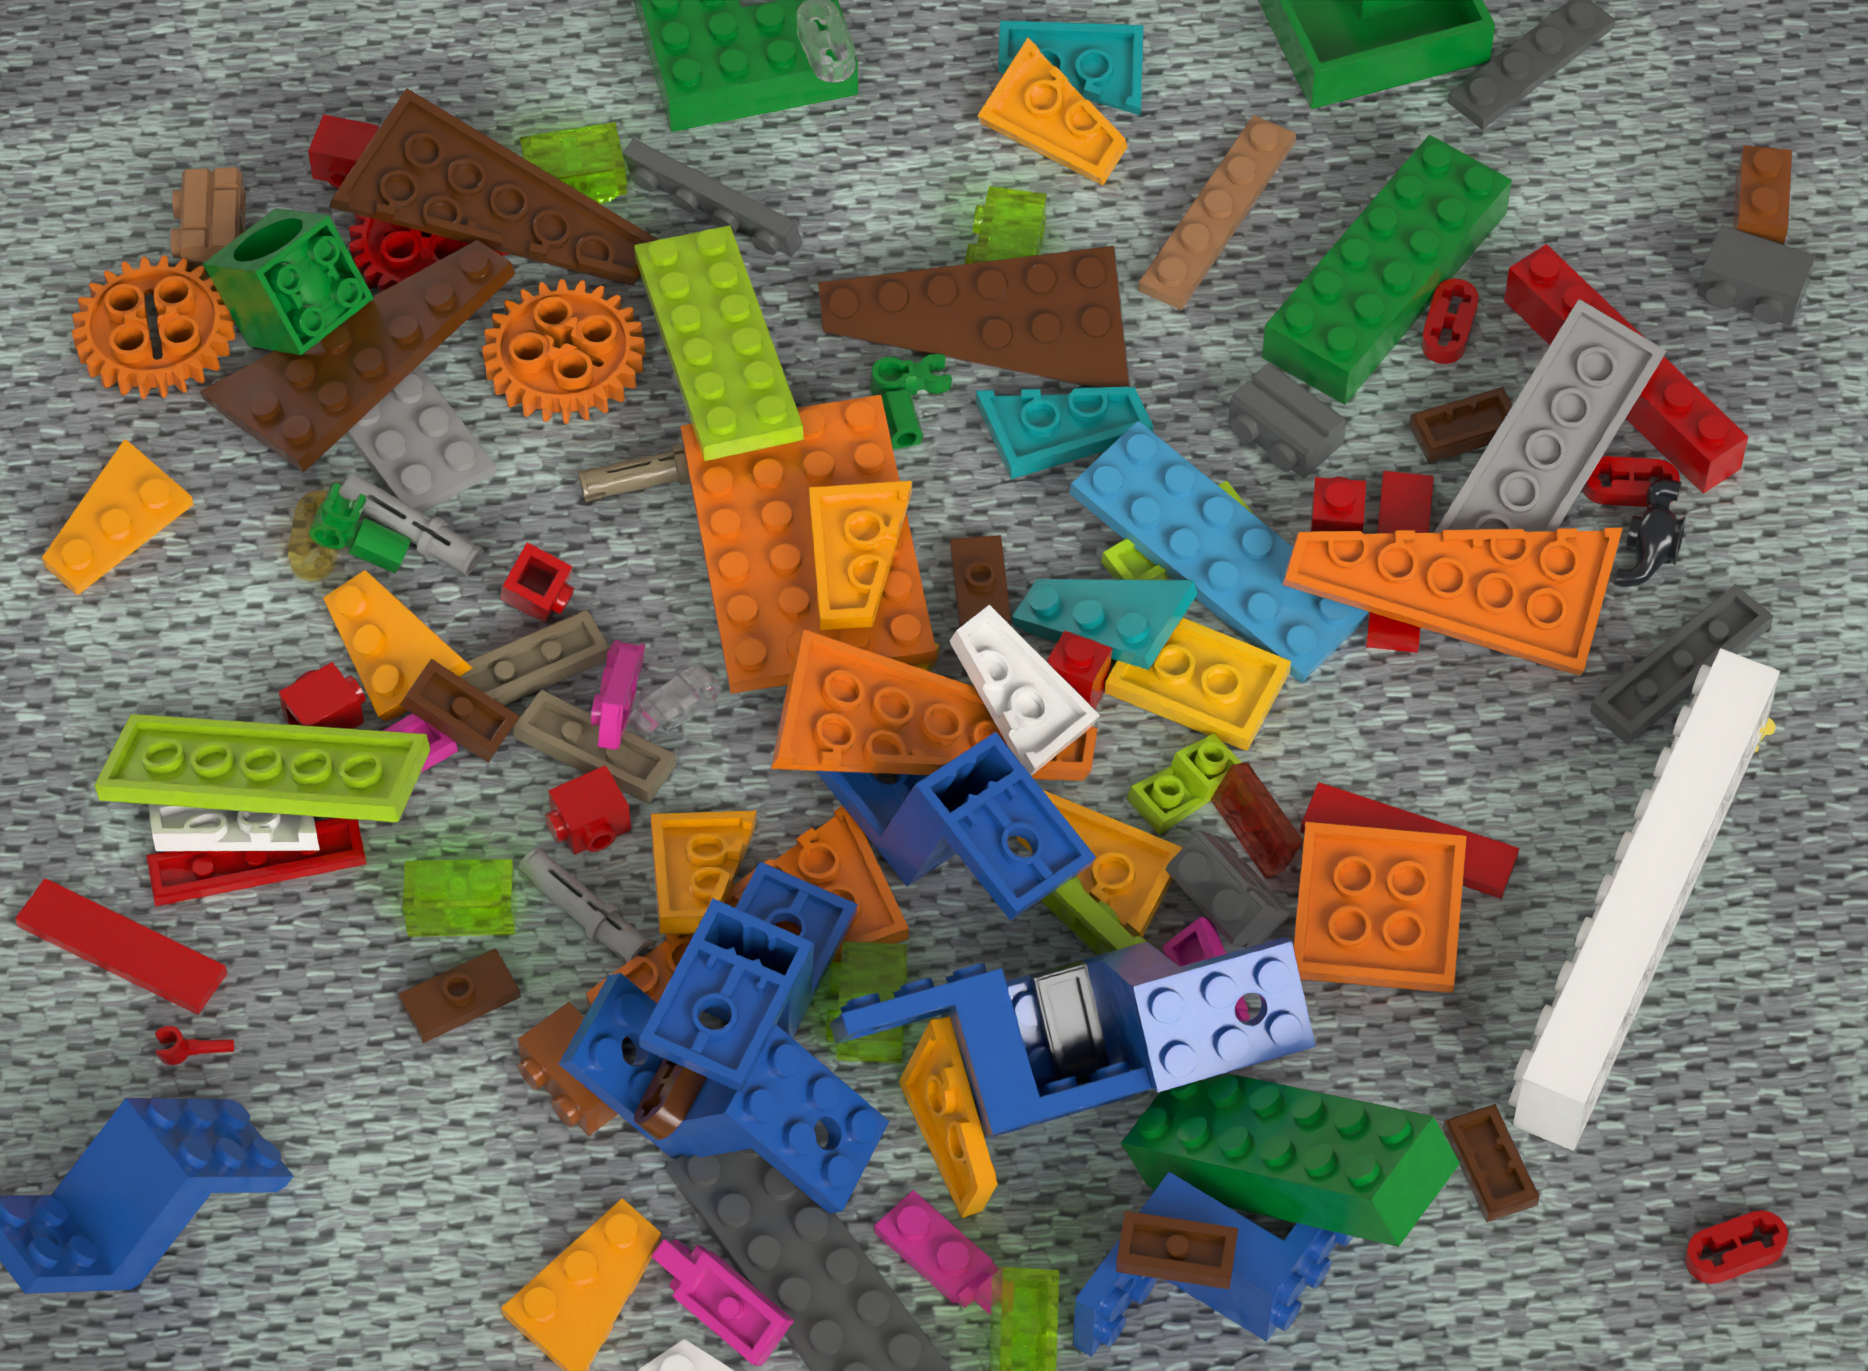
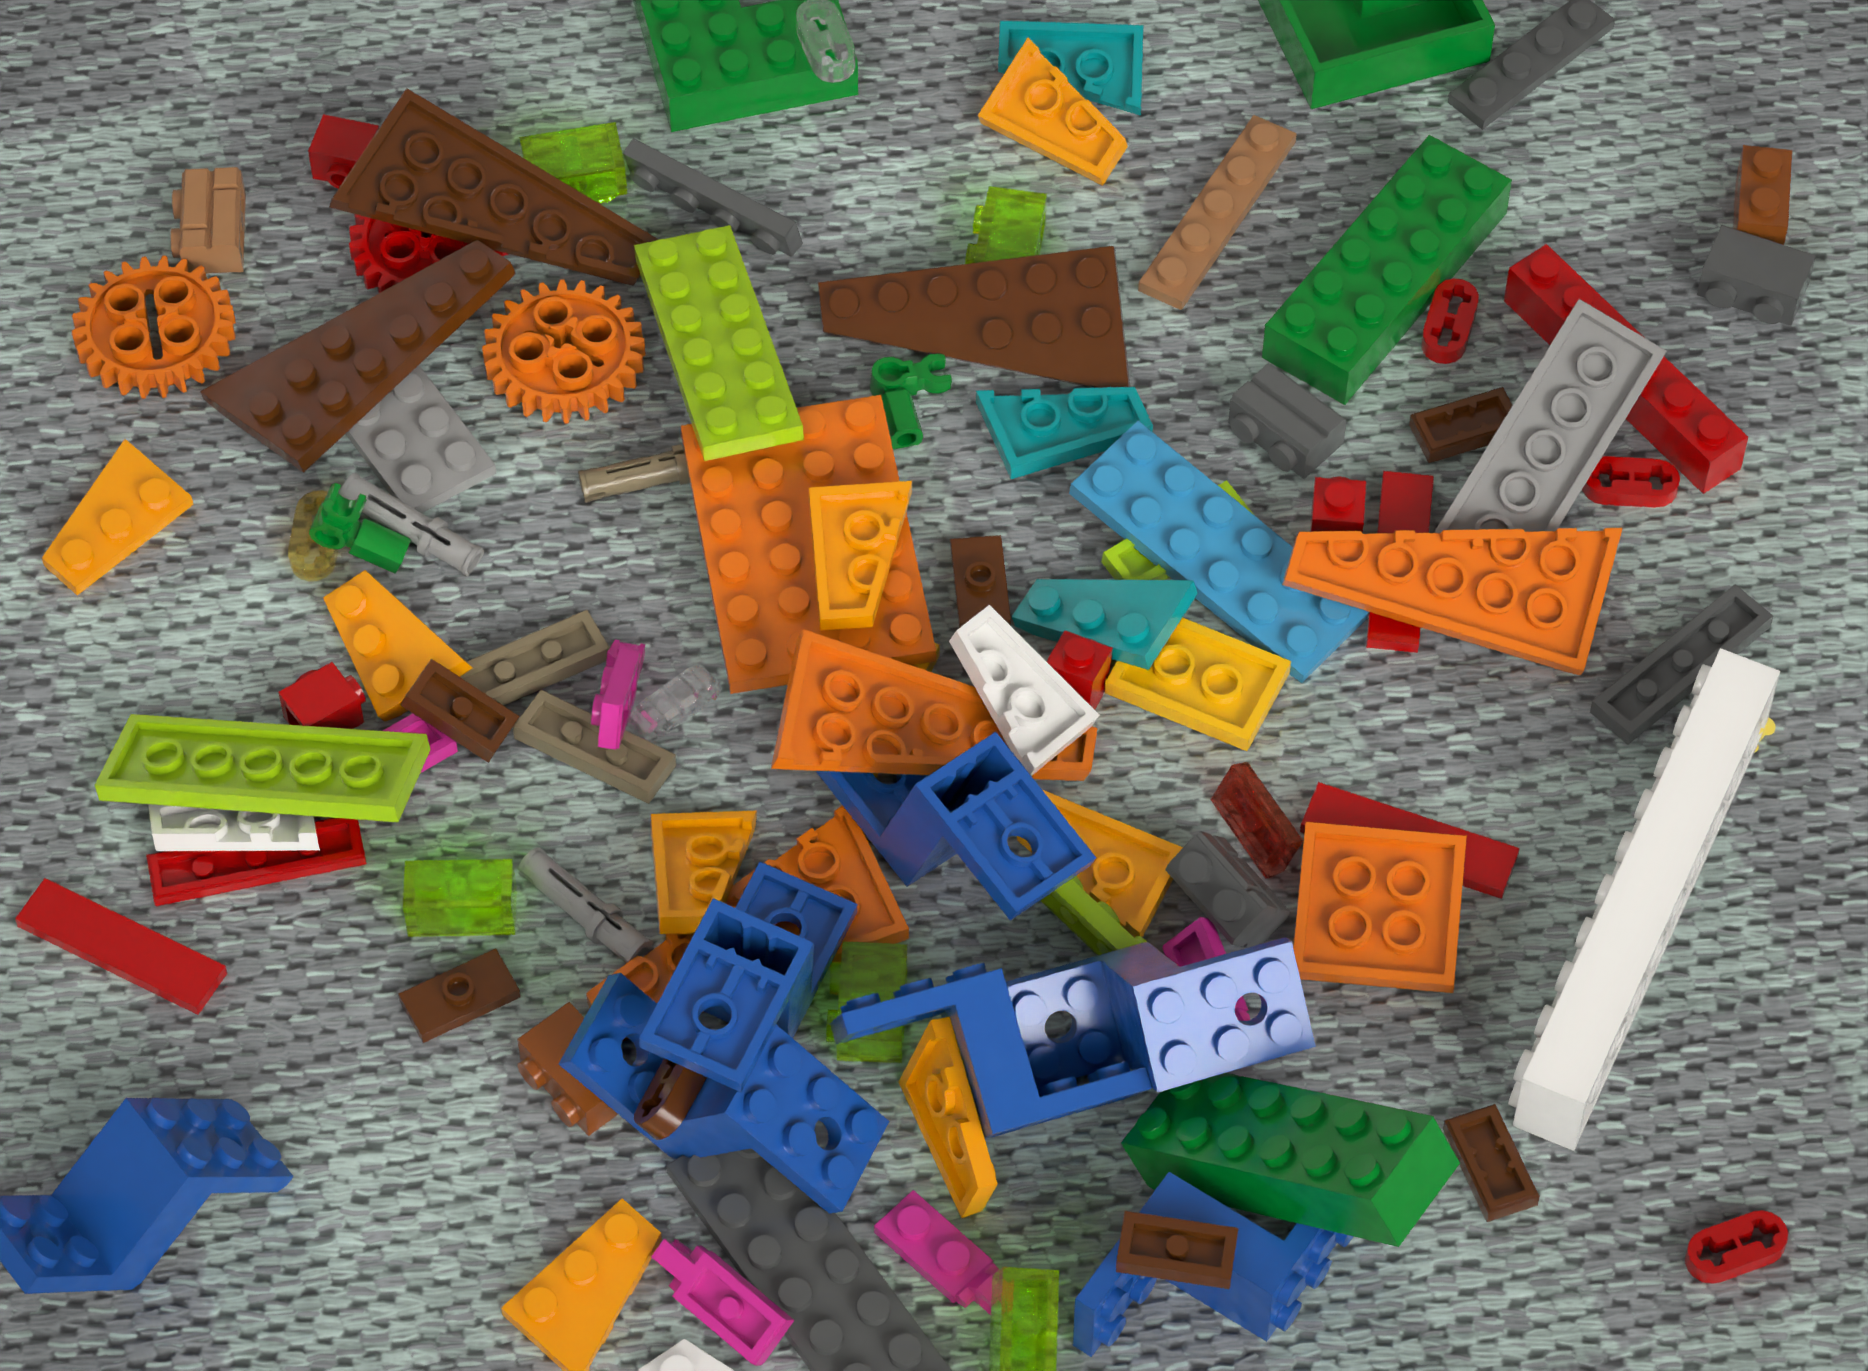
(187, 1047): red hand -> none
(288, 281): green brick -> none
(538, 584): red brick -> none
(588, 812): red brick -> none
(1069, 1020): tile -> none
(1184, 785): lime slope -> none
(1655, 534): black piece -> none

